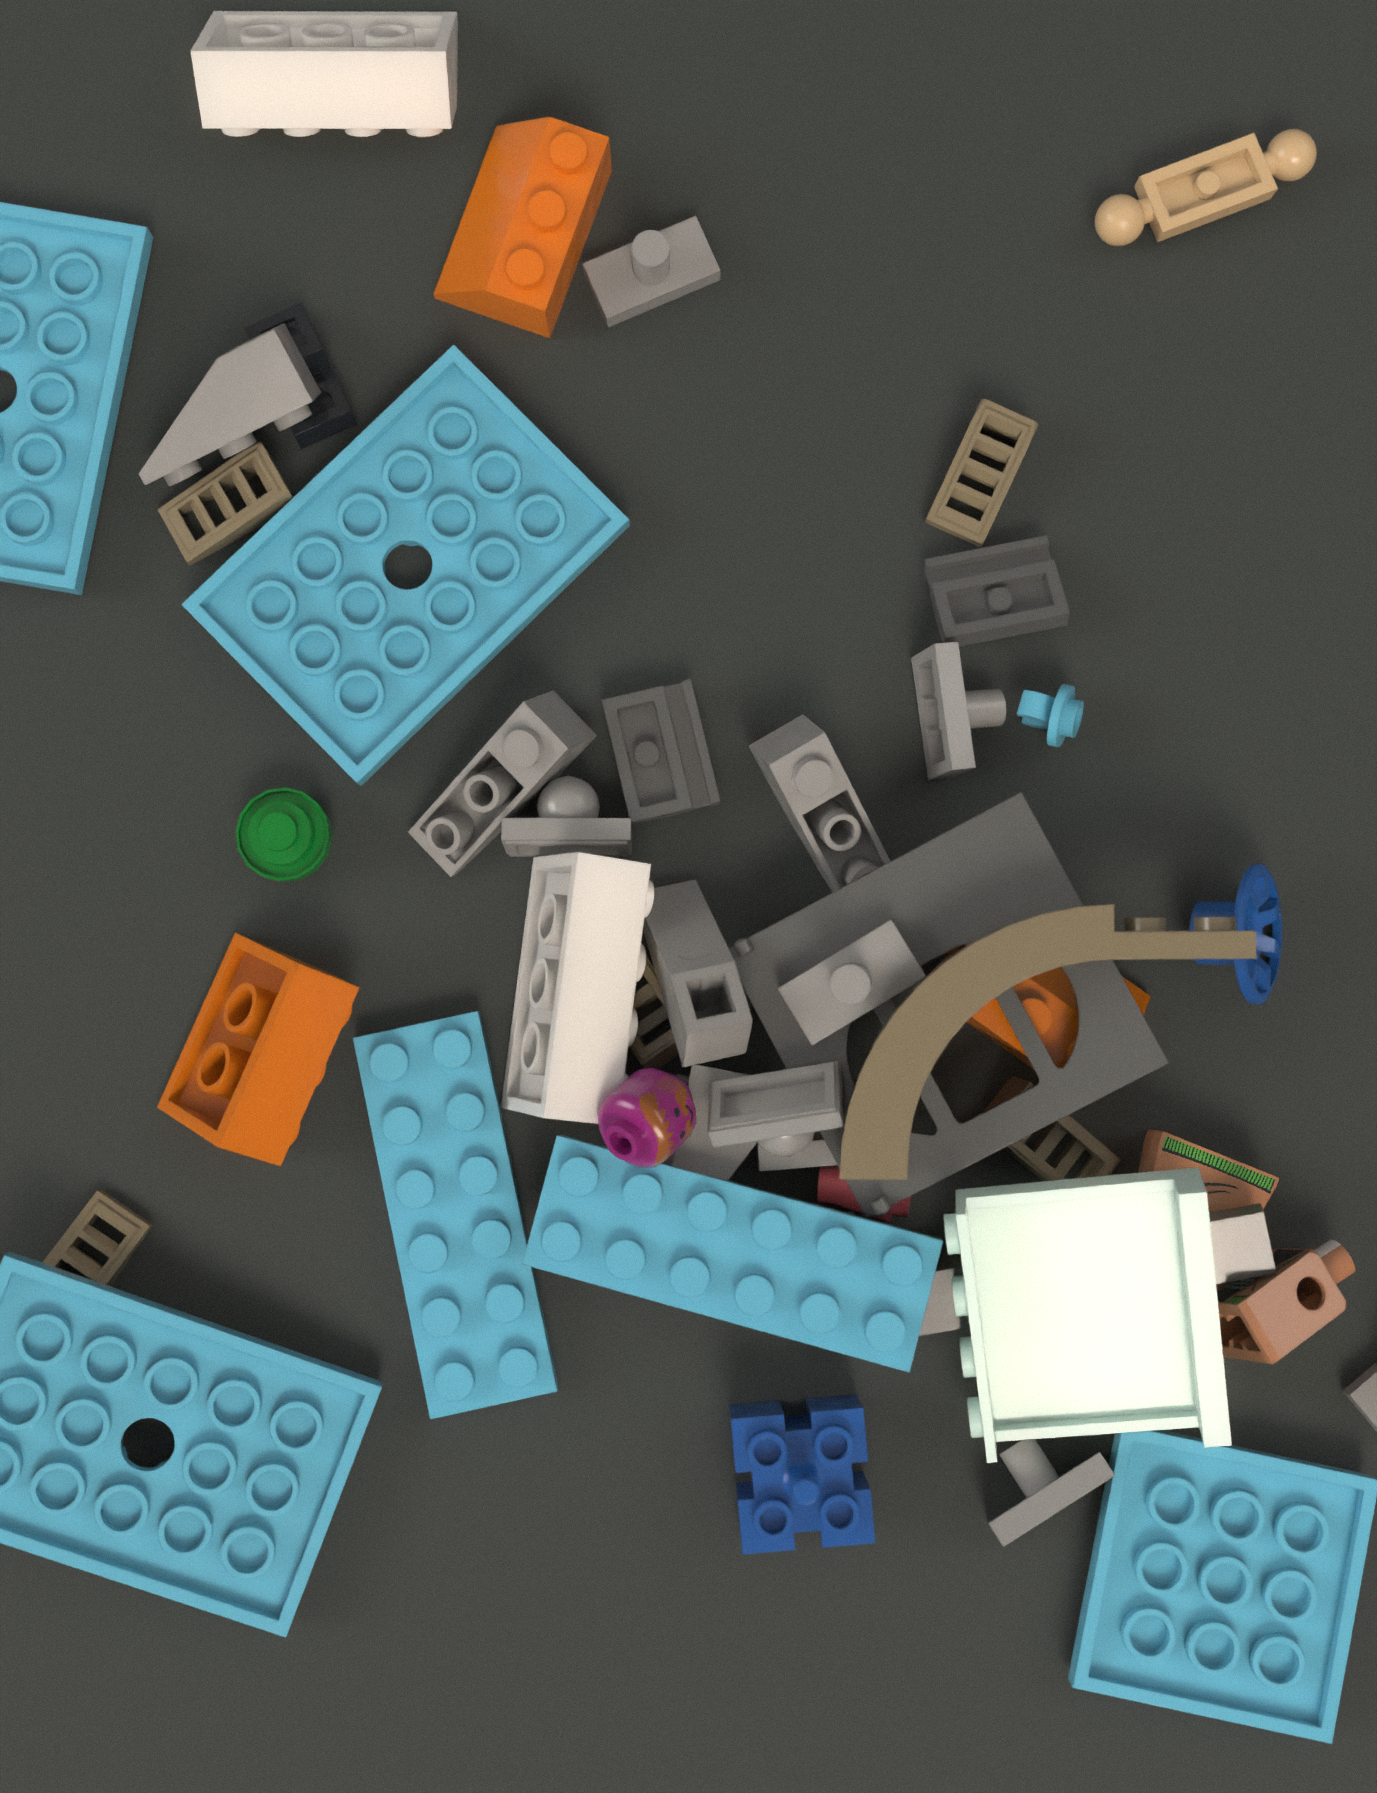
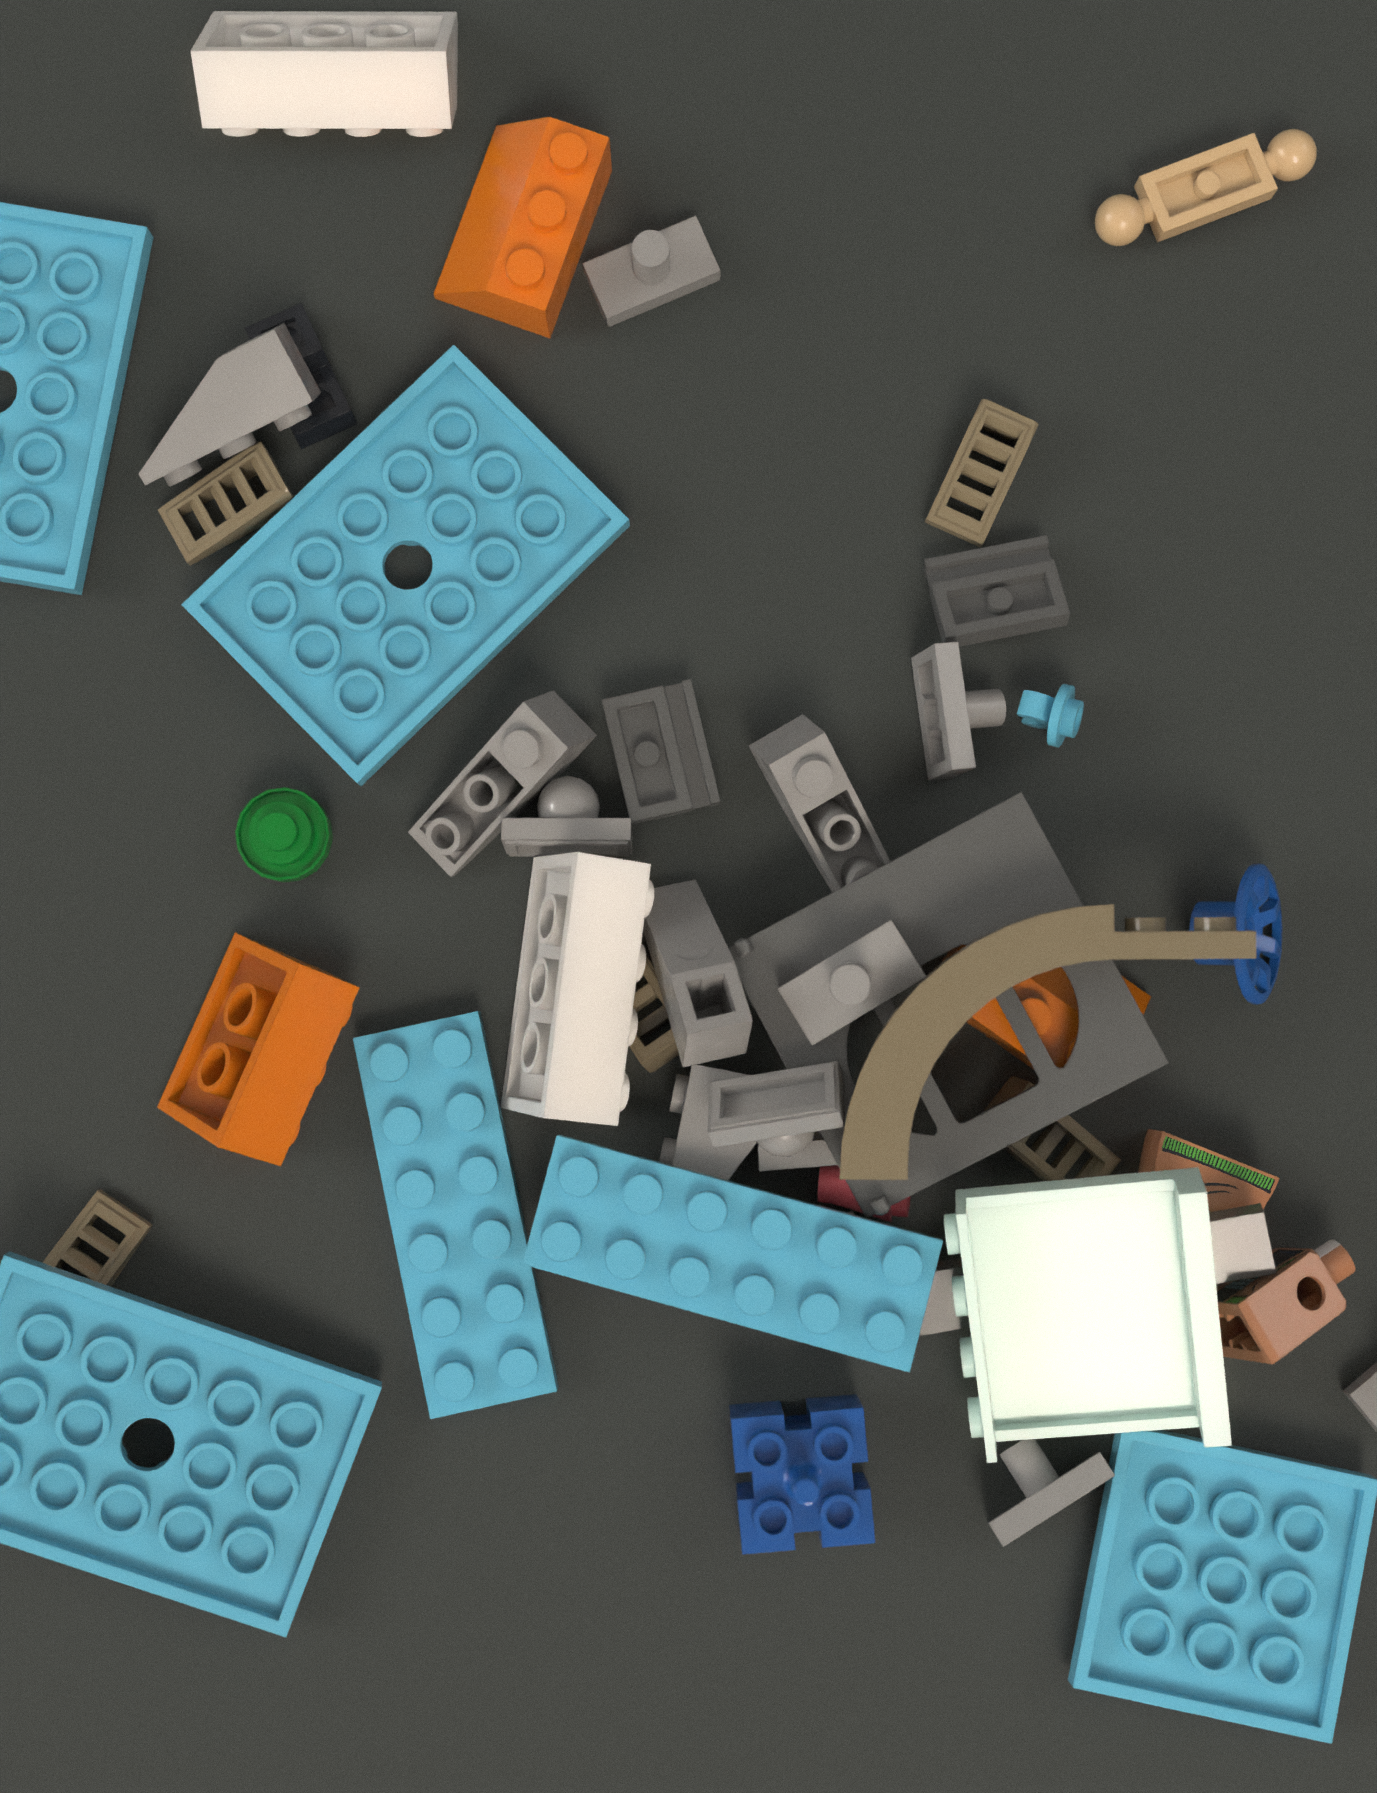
(647, 1117): magenta head -> none

